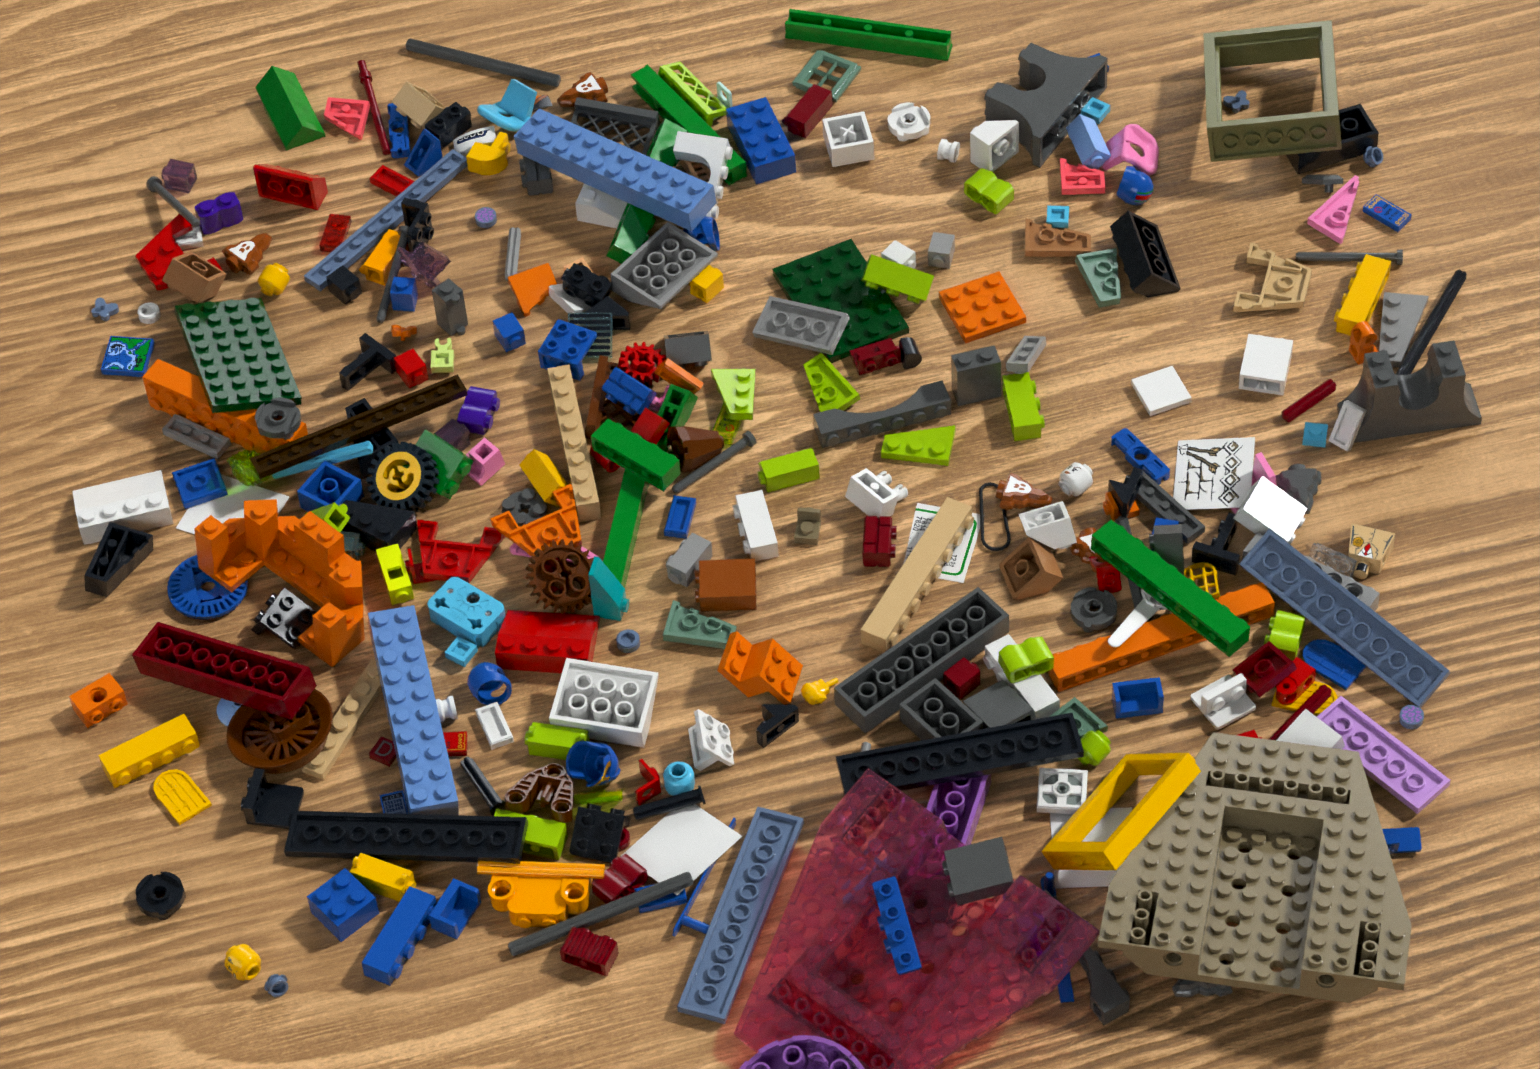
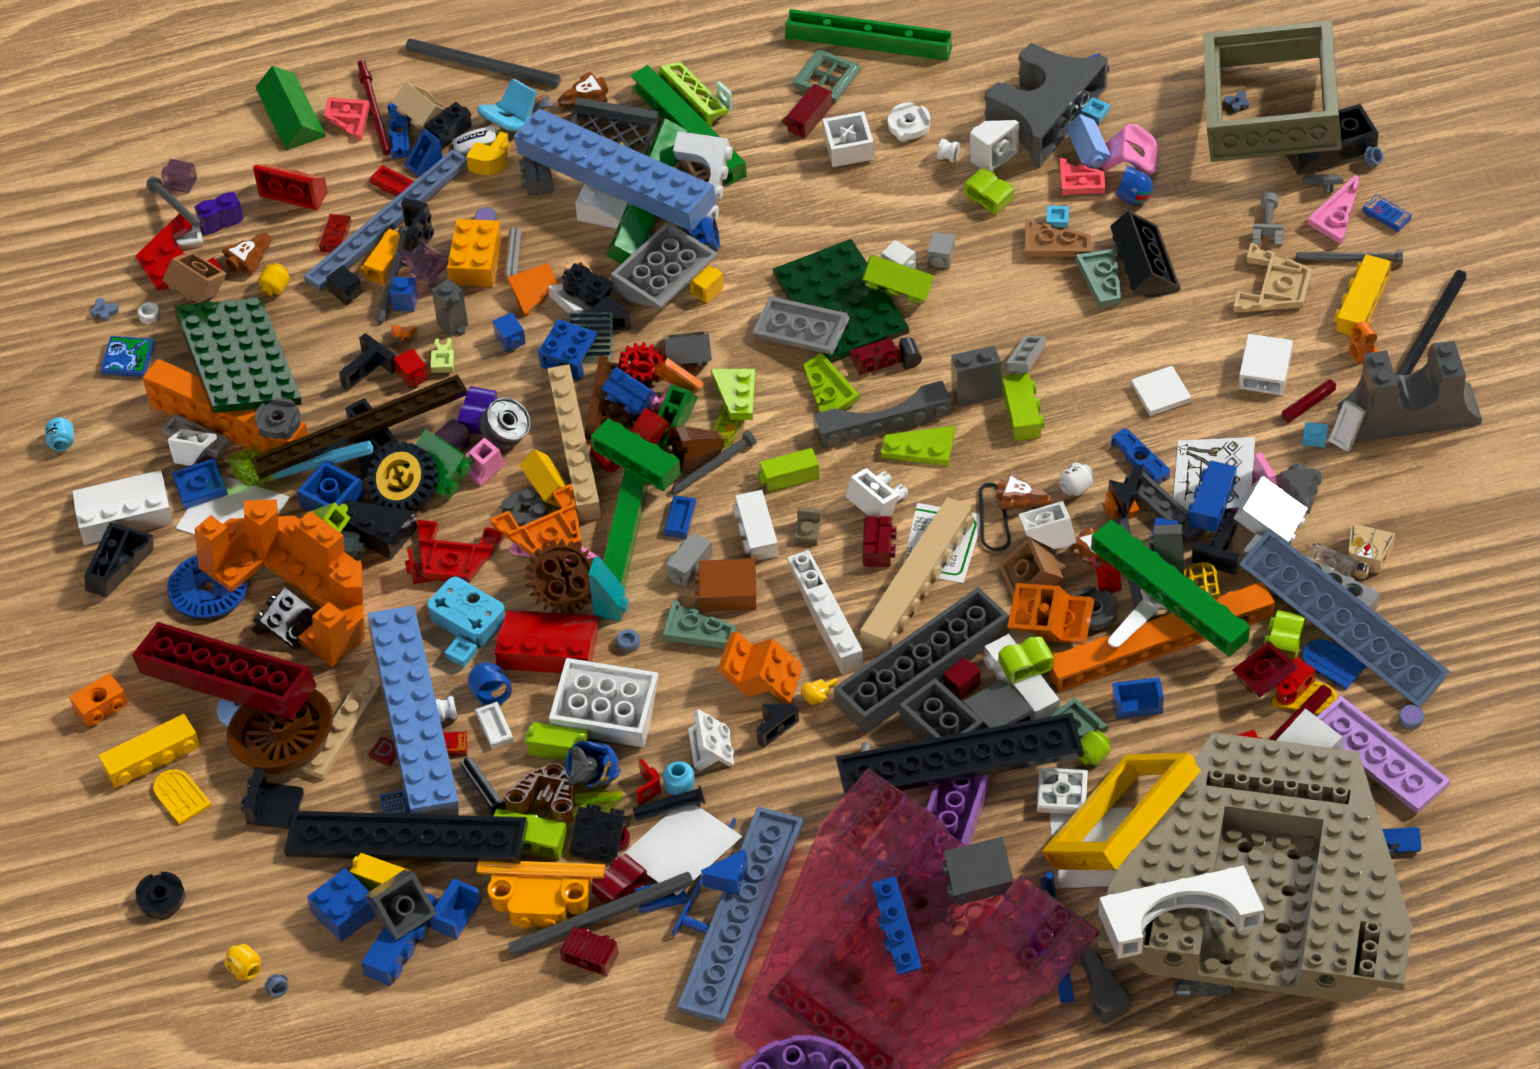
(59, 434): none -> medium azure head
(190, 446): none -> white slope
(394, 574): neon yellow brick -> none
(401, 904): none -> dark grey slope
(474, 252): none -> light orange brick
(505, 423): none -> wheel
(583, 767): none -> dark grey piece
(726, 874): none -> blue slope
(761, 140): blue brick -> none
(826, 613): none -> white slope
(982, 307): orange plate -> none
(1050, 613): none -> orange bracket
(1212, 496): none -> blue brick
(1222, 891): none -> white arch
(1224, 700): white bracket -> none
(1269, 202): none -> light grey bar
(1399, 323): light grey wing -> none

